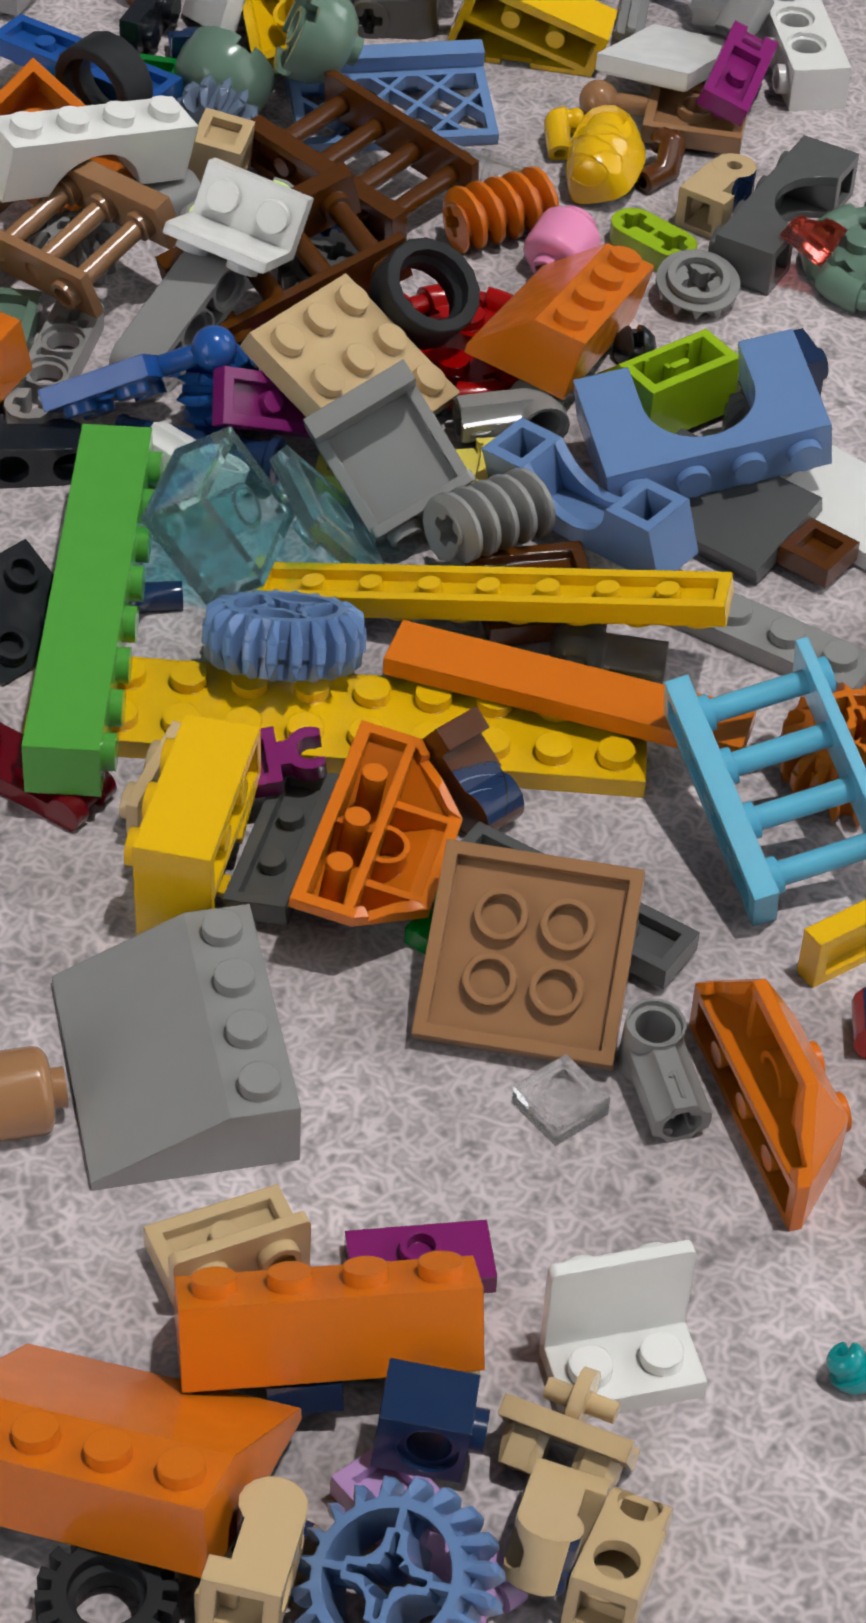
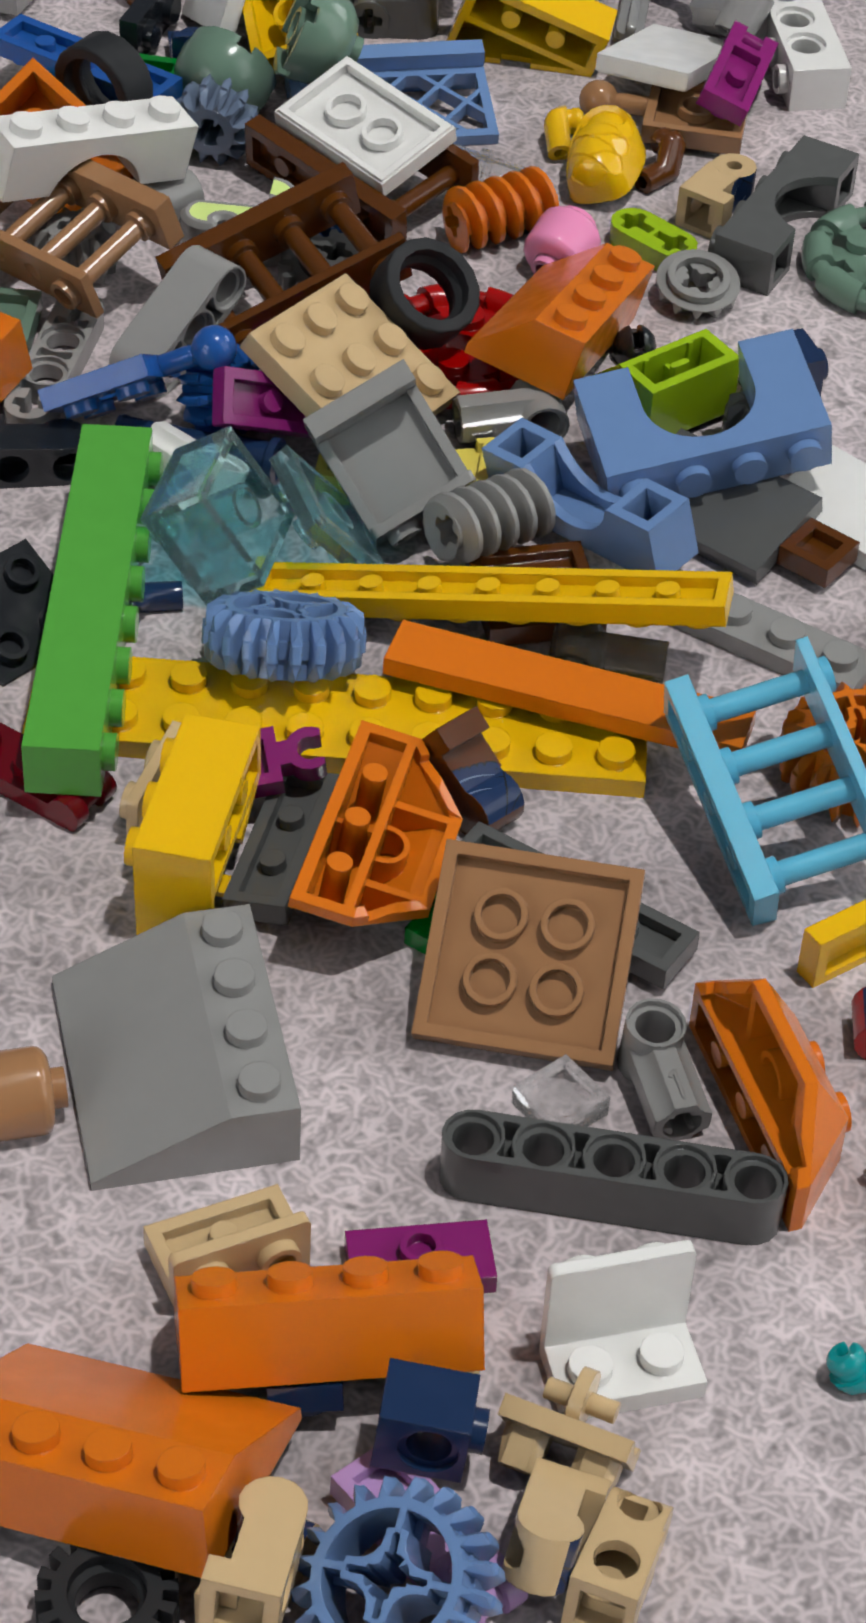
(222, 137): tan brick -> none
(242, 220): white bracket -> none
(366, 125): none -> white tile
(612, 1177): none -> dark grey beam
(814, 238): clear red tile -> none

